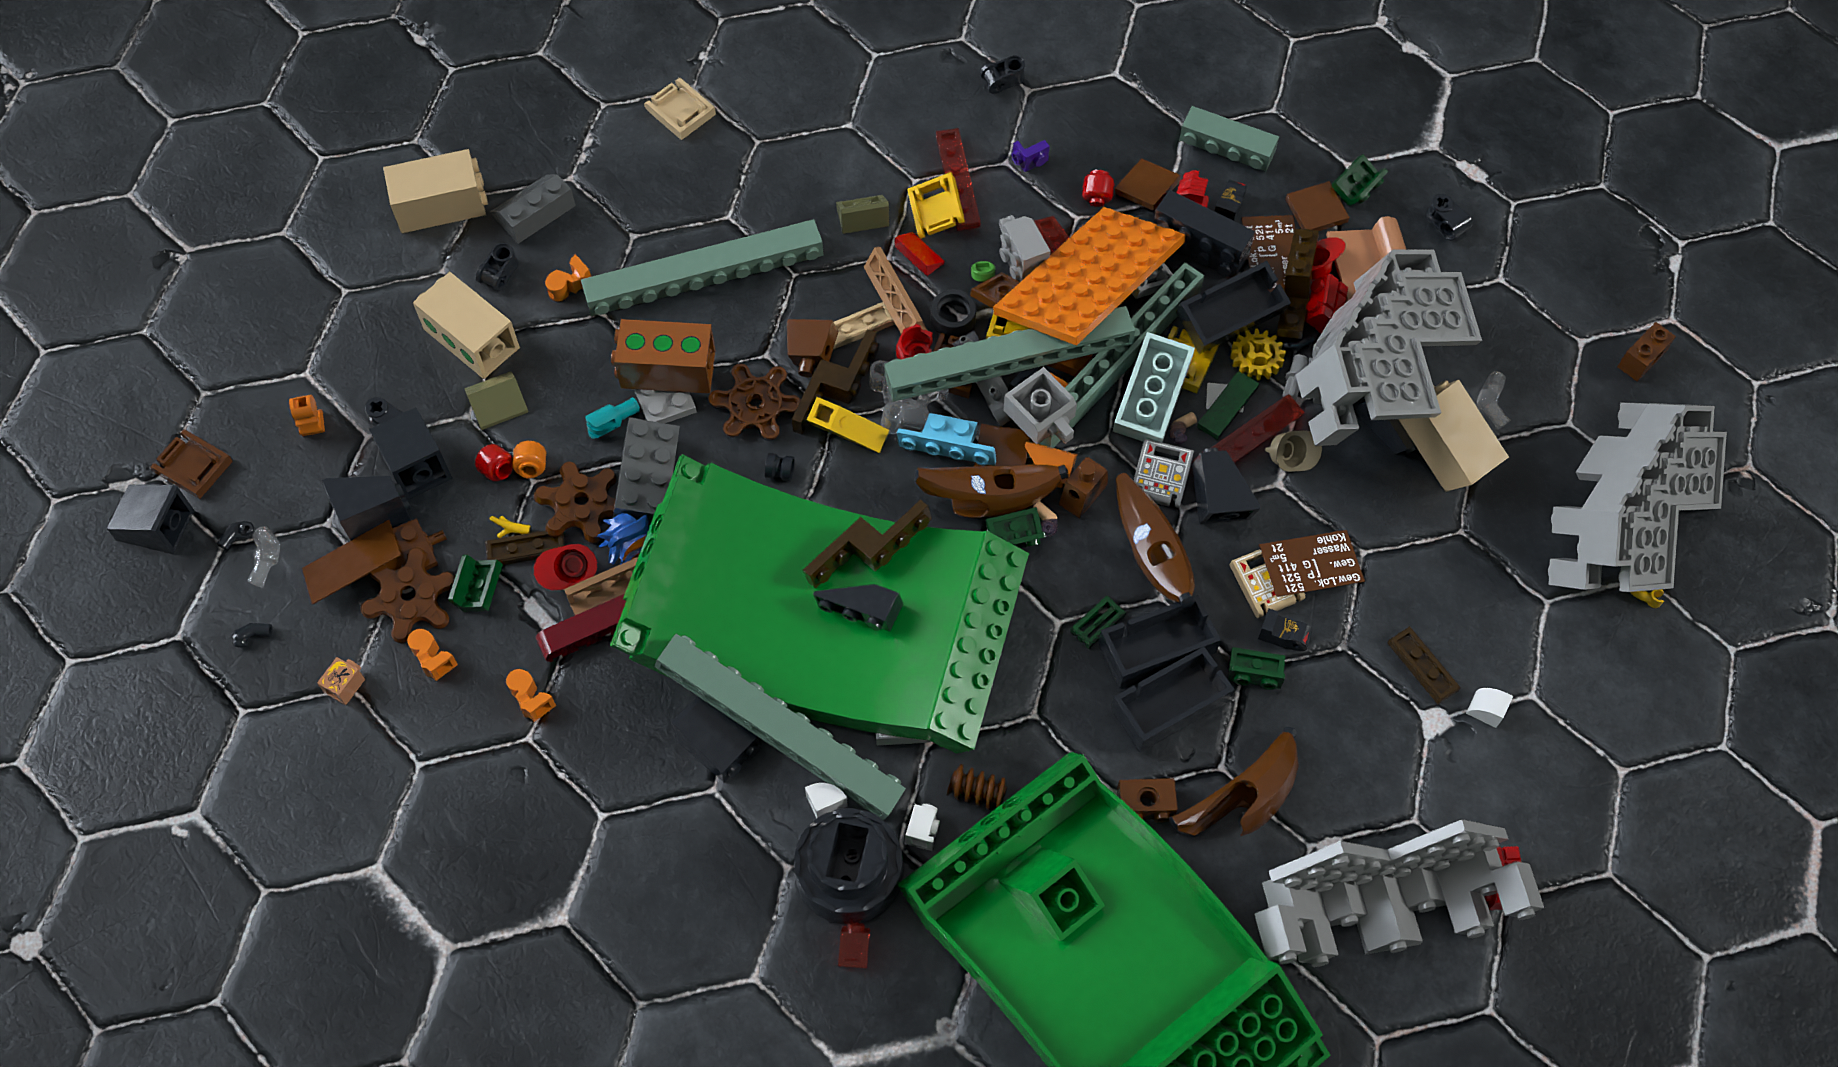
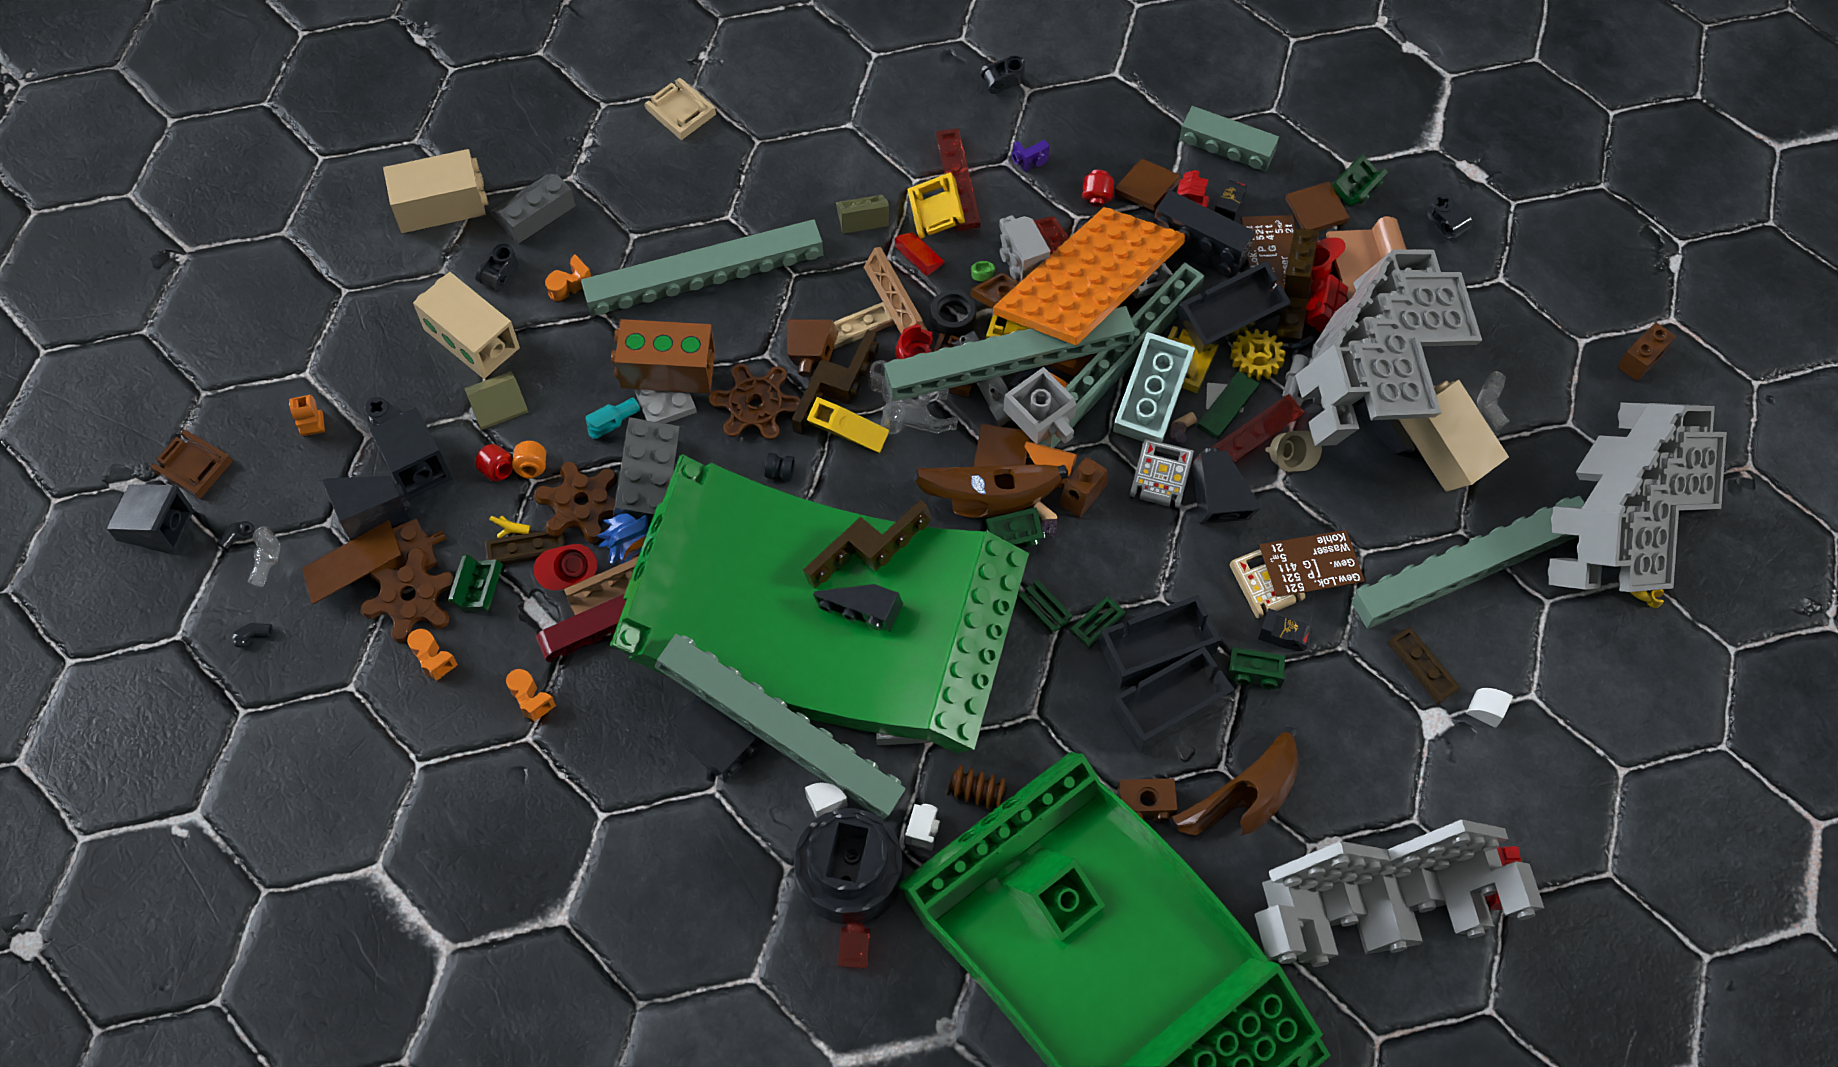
(341, 680): nougat brick -> none
(948, 438): medium azure bracket -> none
(1031, 591): none -> dark green tile
(1155, 543): reddish brown piece -> none
(1460, 566): none -> sand green brick

